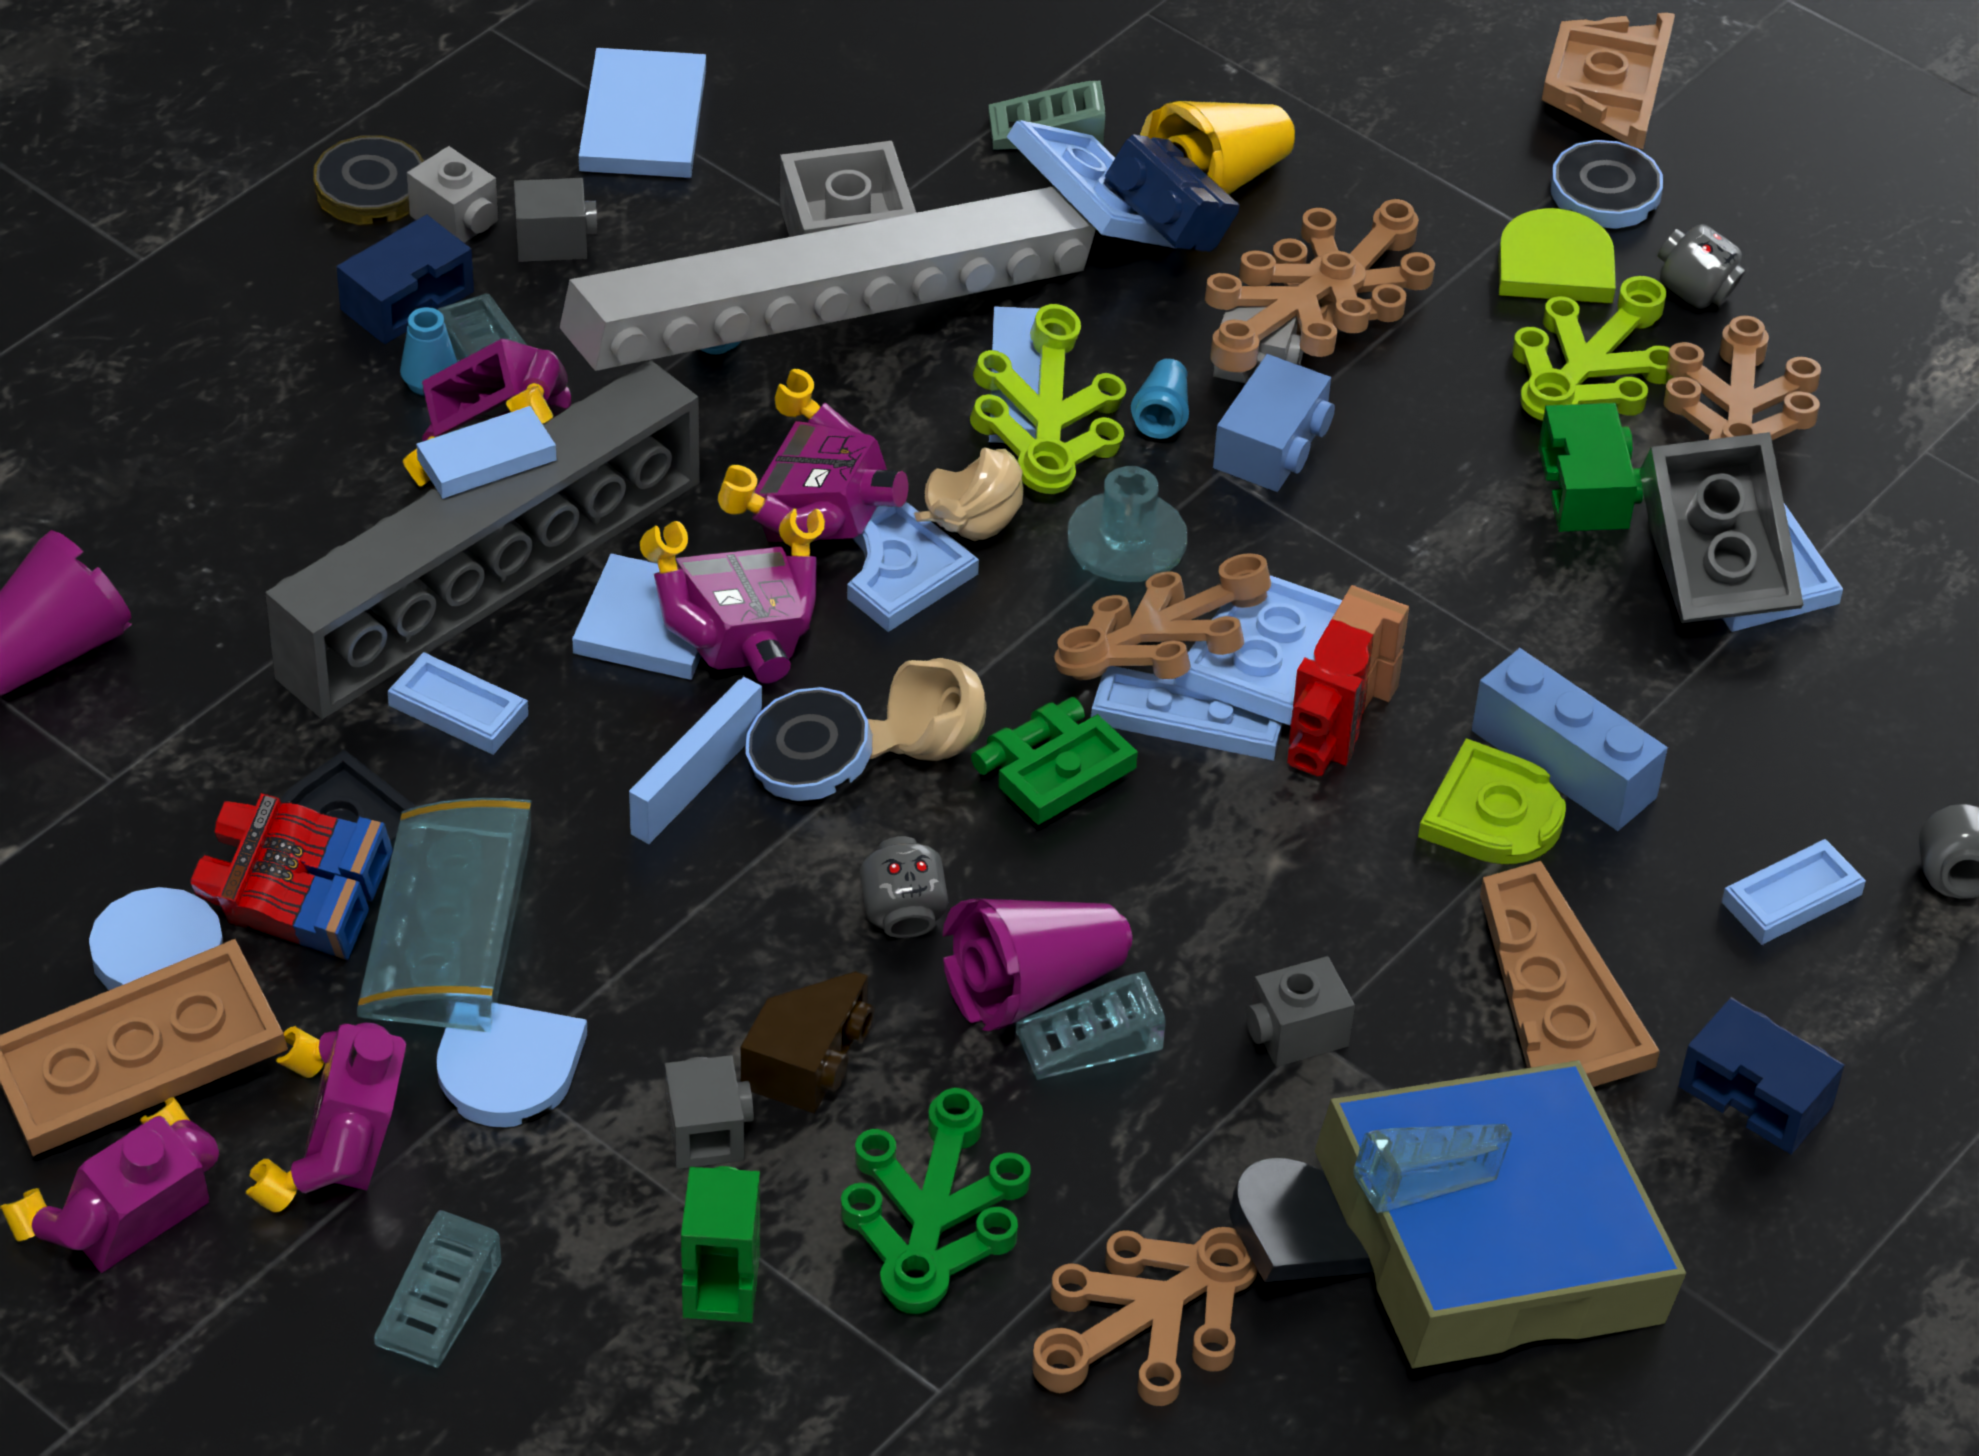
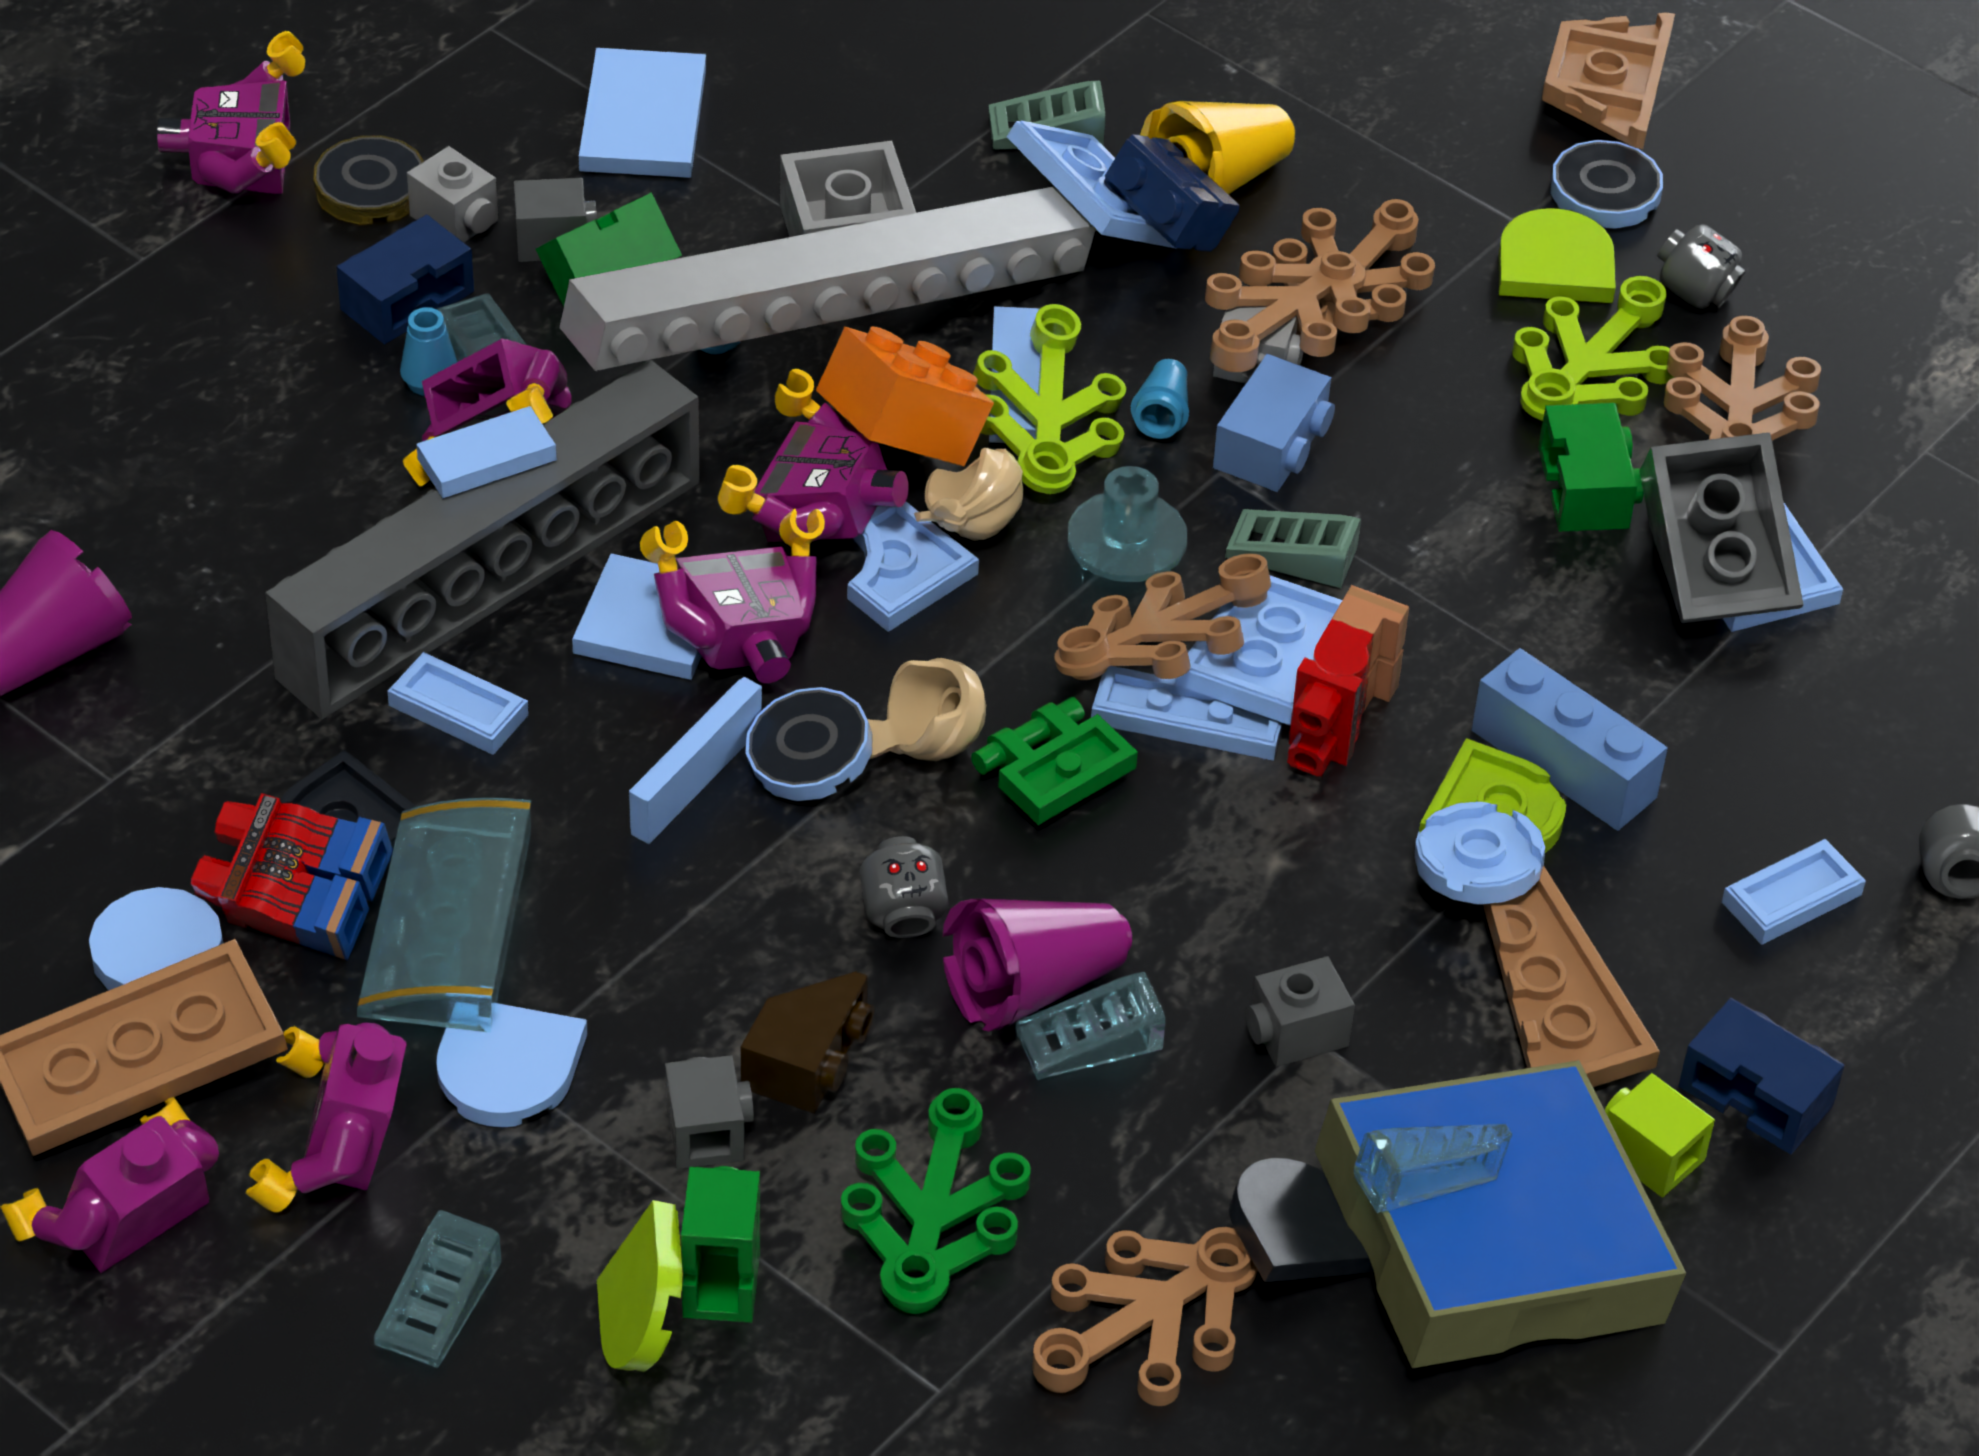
(241, 129): none -> magenta torso
(614, 242): none -> green brick
(637, 1290): none -> lime tile
(905, 394): none -> orange brick
(1314, 547): none -> sand green slope
(1479, 853): none -> light blue tile
(1660, 1132): none -> lime brick

